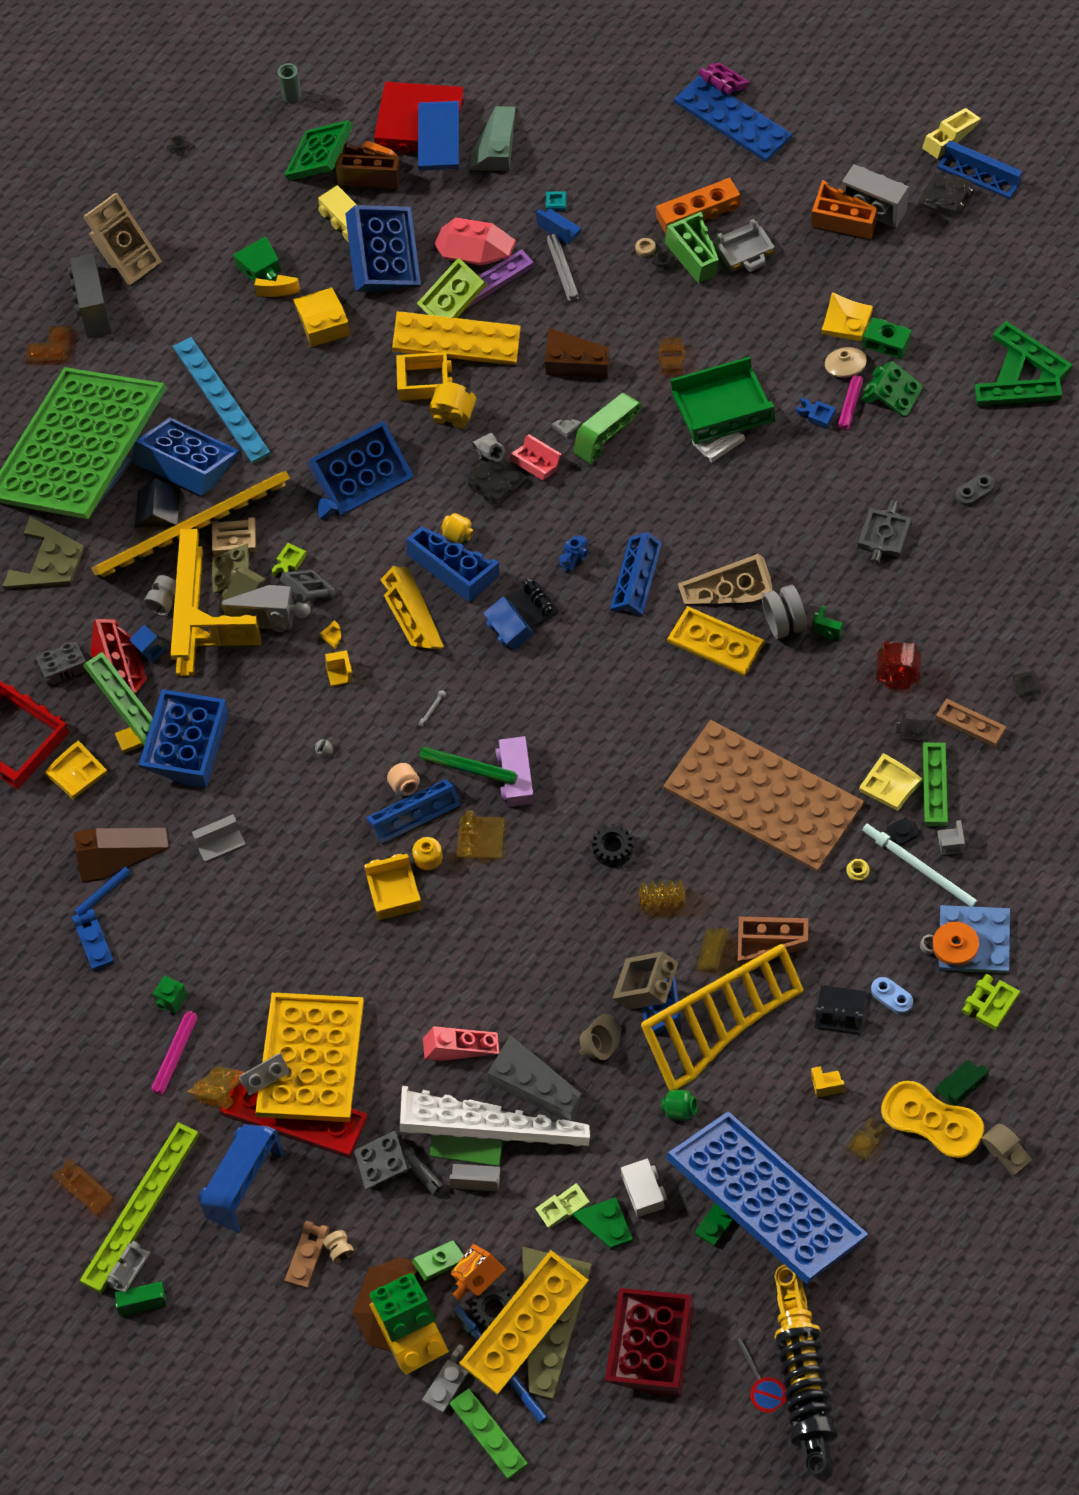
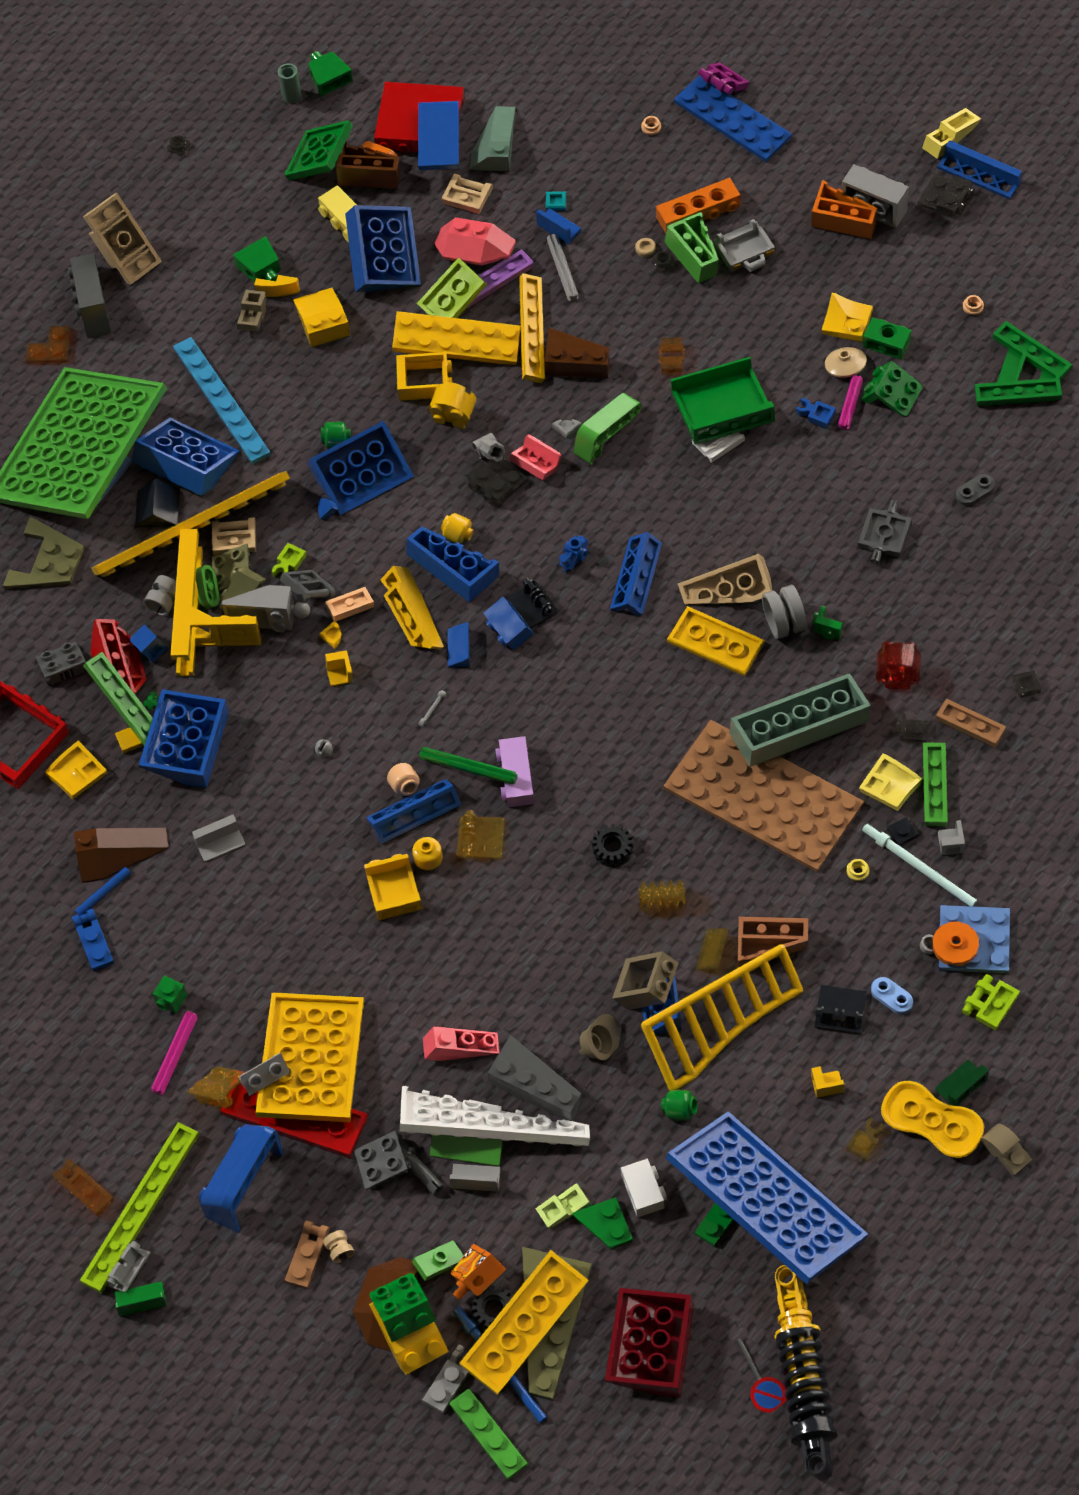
(151, 700): none -> green axle
(207, 586): none -> bright green plate
(252, 311): none -> dark tan brick
(328, 72): none -> green torso
(334, 433): none -> green head
(349, 604): none -> light nougat plate
(459, 646): none -> blue slope
(466, 198): none -> tan plate
(532, 328): none -> yellow plate
(648, 121): none -> light nougat plate
(799, 719): none -> sand green brick
(973, 300): none -> light nougat plate

